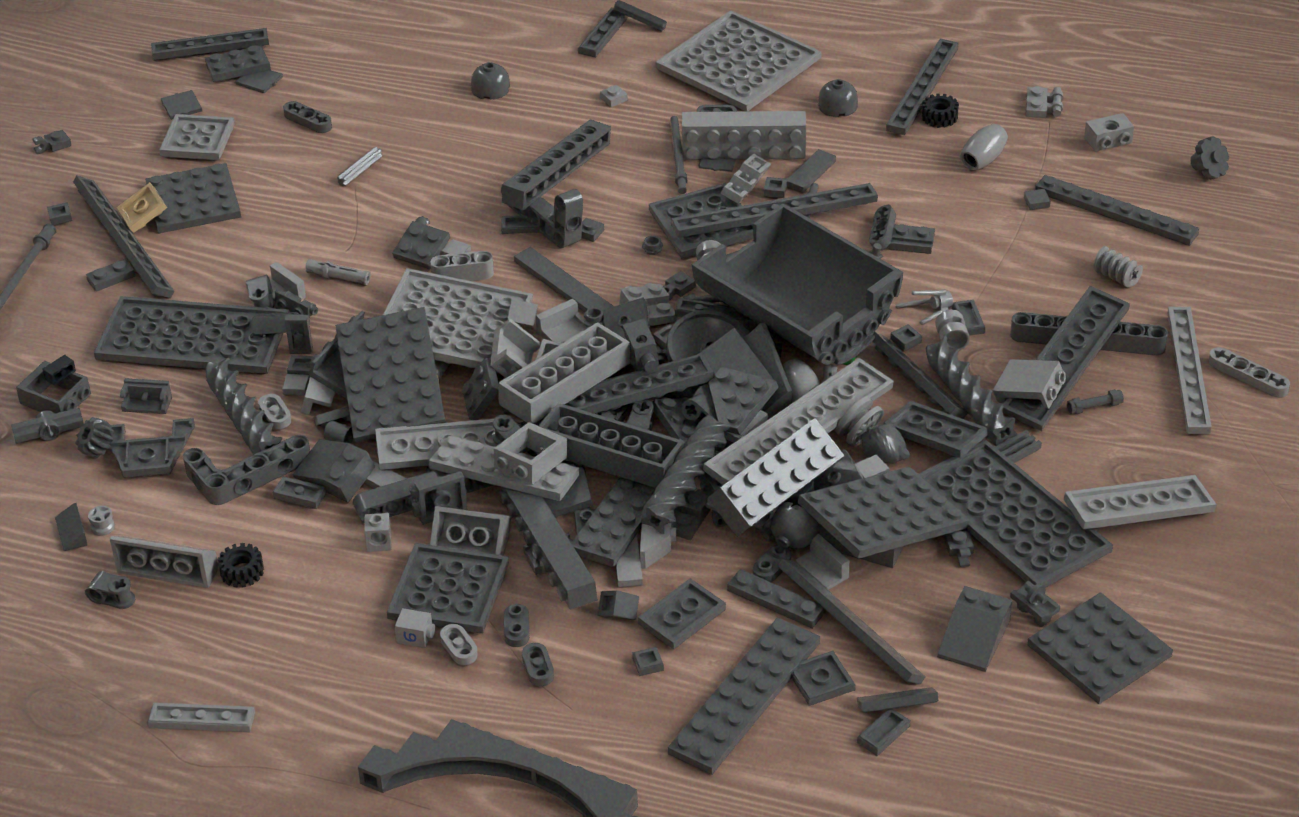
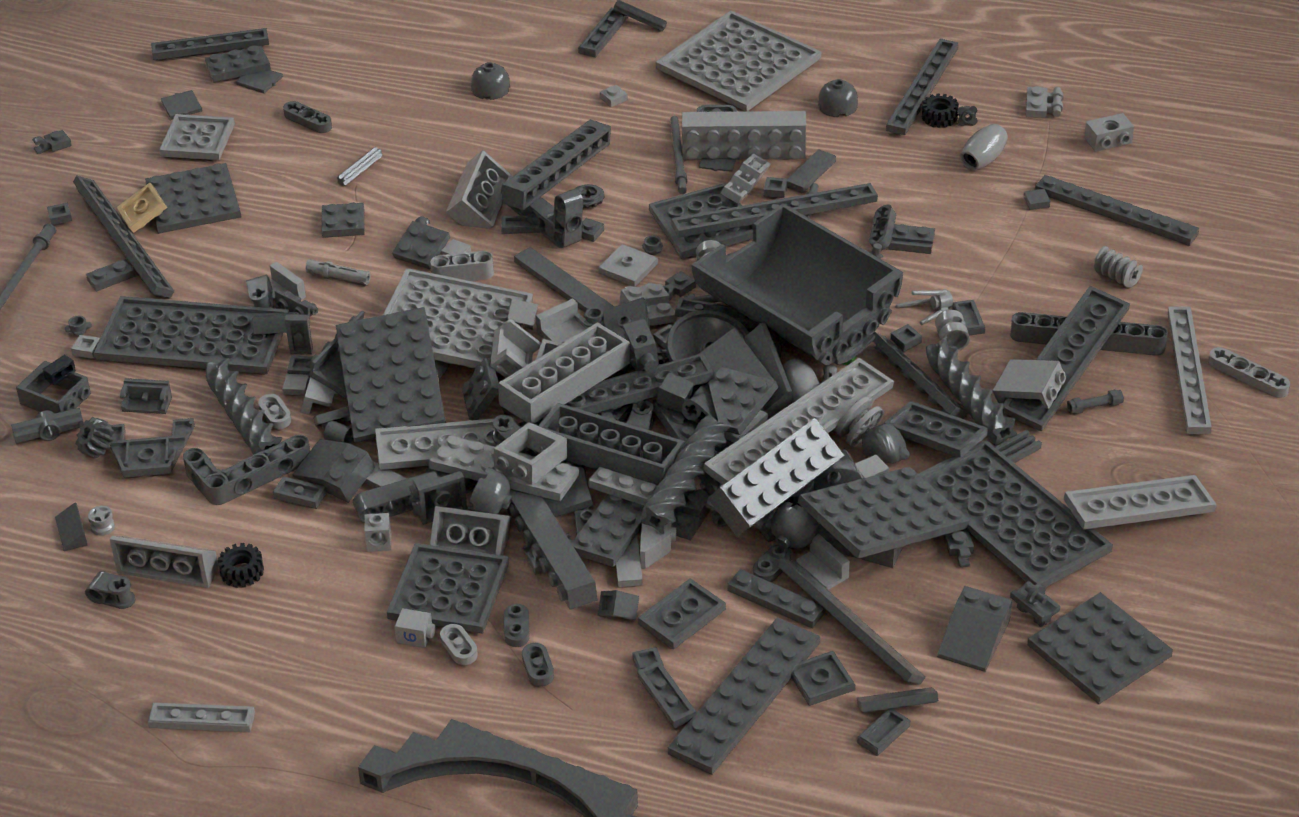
(78, 325): none -> dark grey plate
(85, 346): none -> light grey plate
(343, 220): none -> dark grey plate
(478, 192): none -> light grey slope
(491, 493): none -> dark grey cylinder
(595, 193): none -> dark grey gear
(622, 486): none -> light grey plate
(628, 265): none -> light grey plate
(666, 694): none -> dark grey plate
(674, 392): none -> dark grey panel
(963, 111): none -> dark grey plate
(1210, 158): dark grey plant -> none

